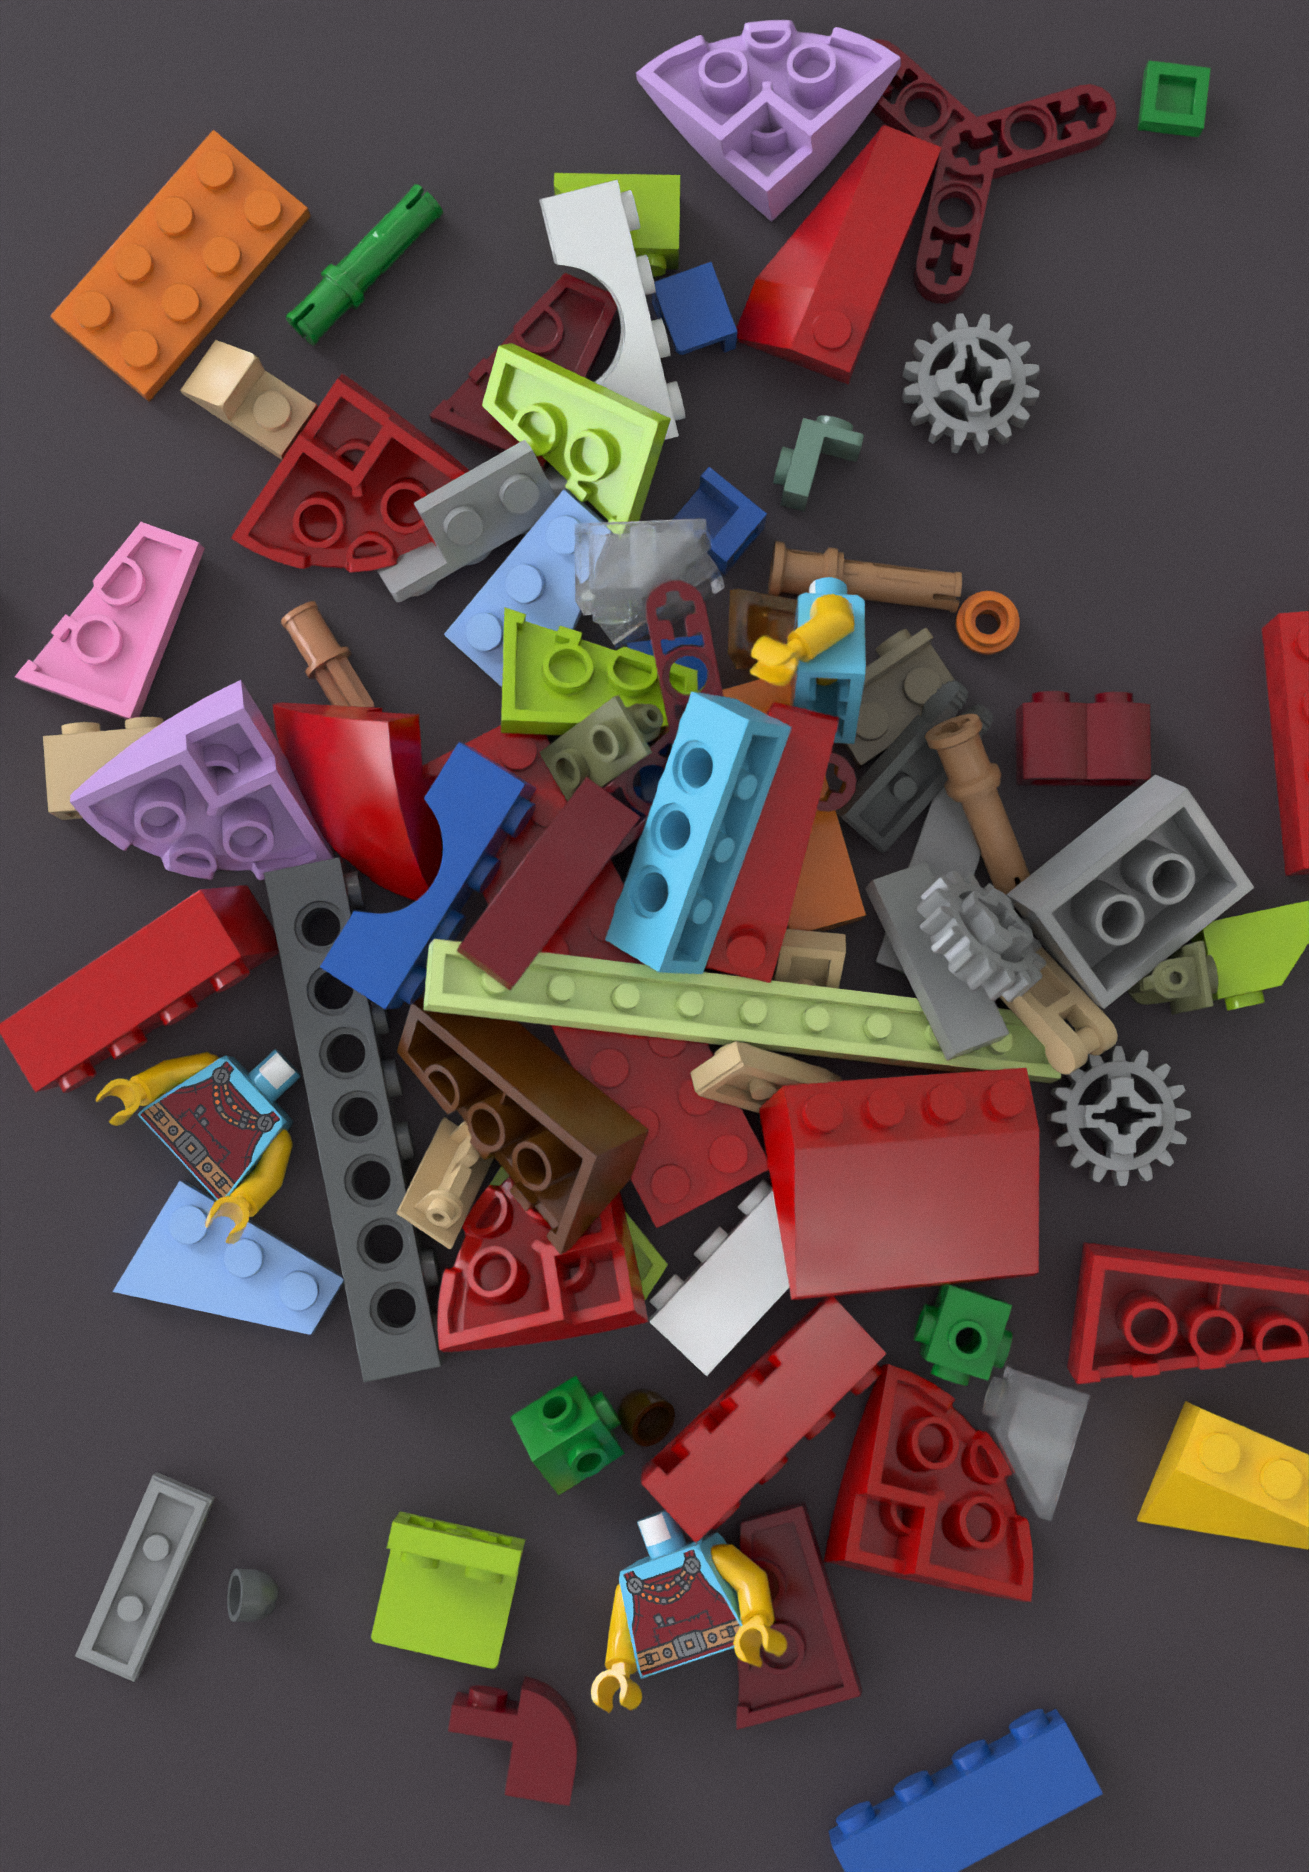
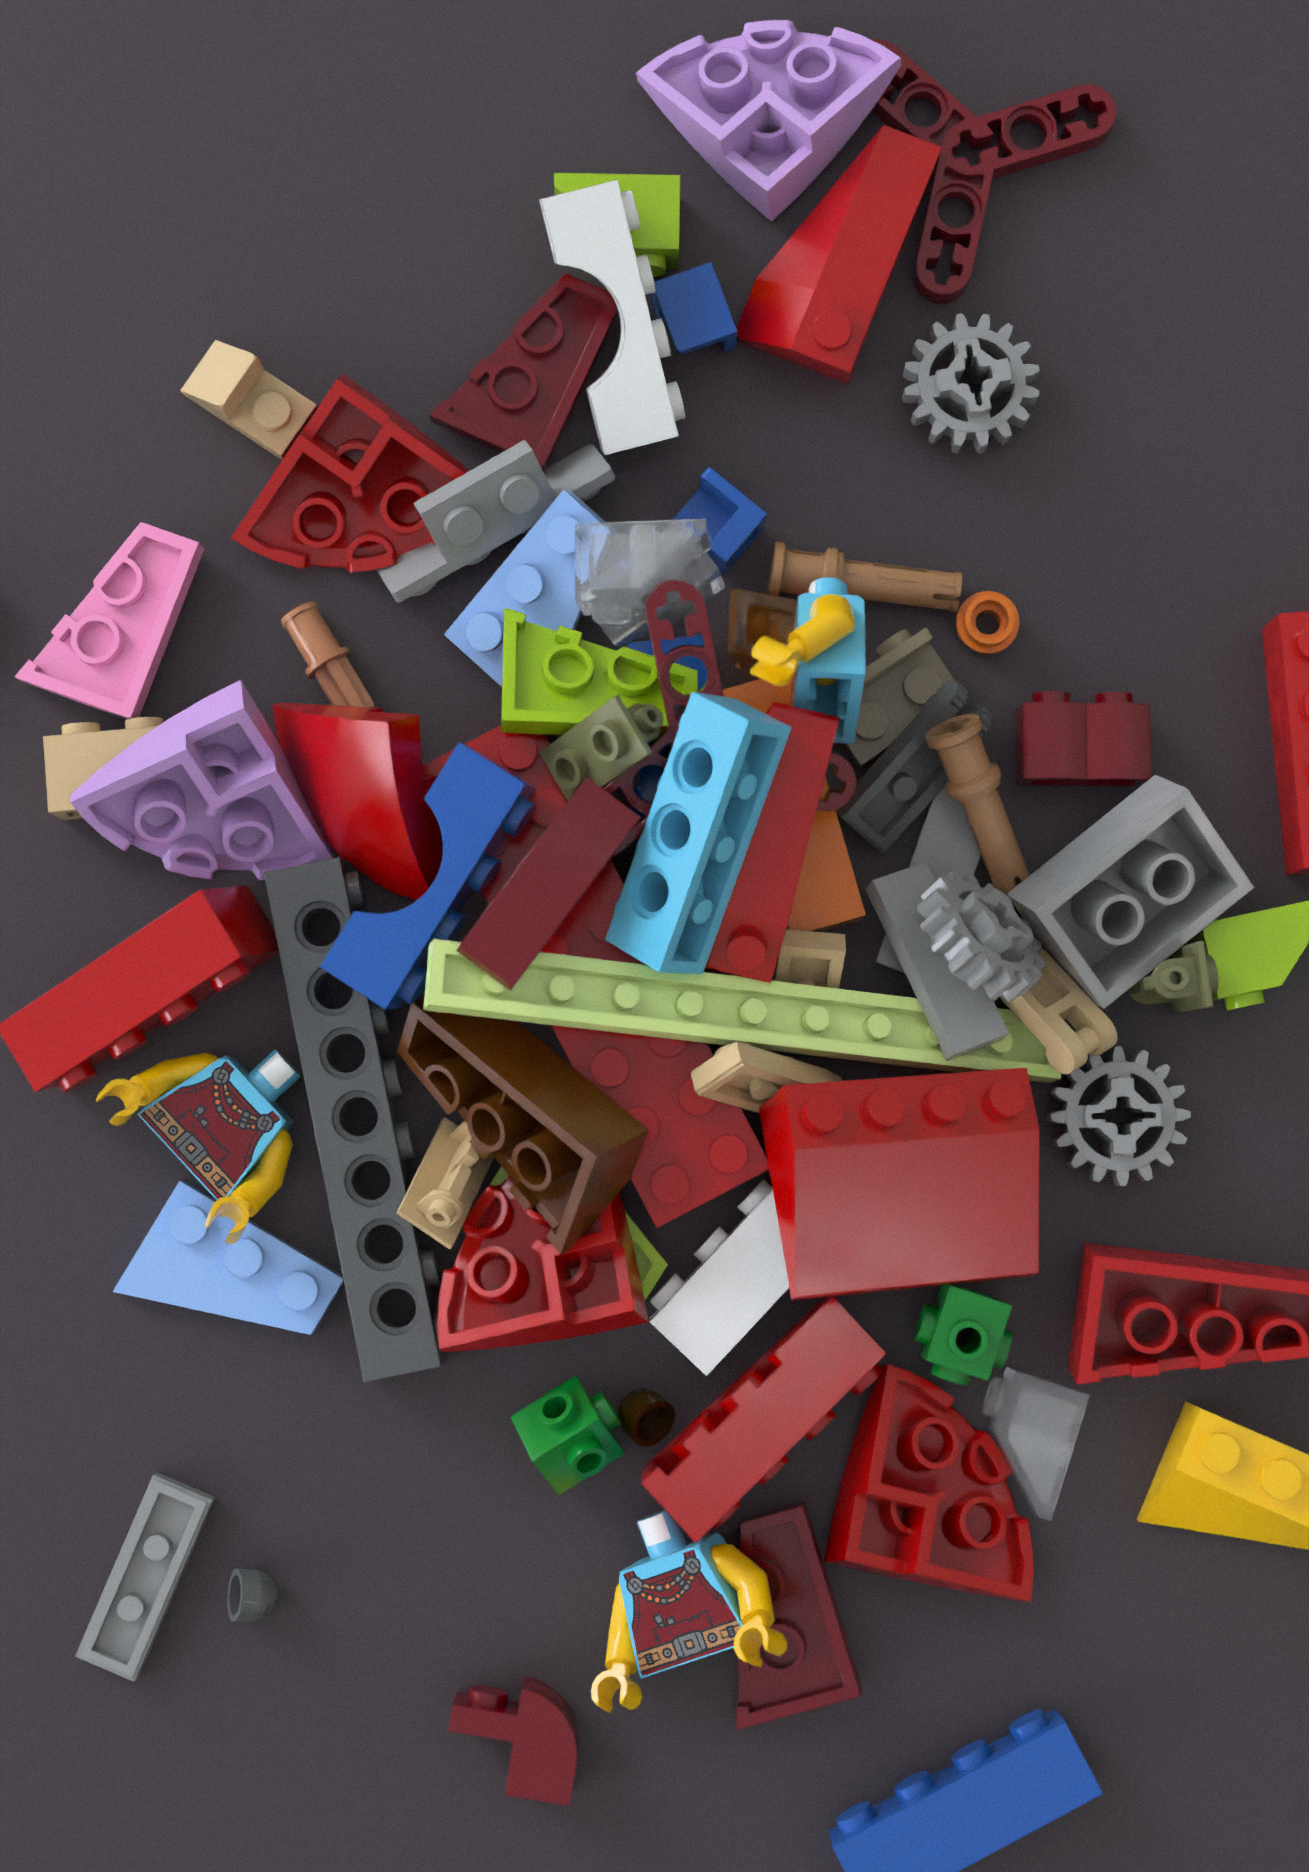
(181, 265): orange plate -> none
(355, 273): green pin -> none
(447, 1590): lime bracket -> none
(585, 431): lime wing -> none
(798, 465): sand green bracket -> none
(1174, 98): green plate -> none

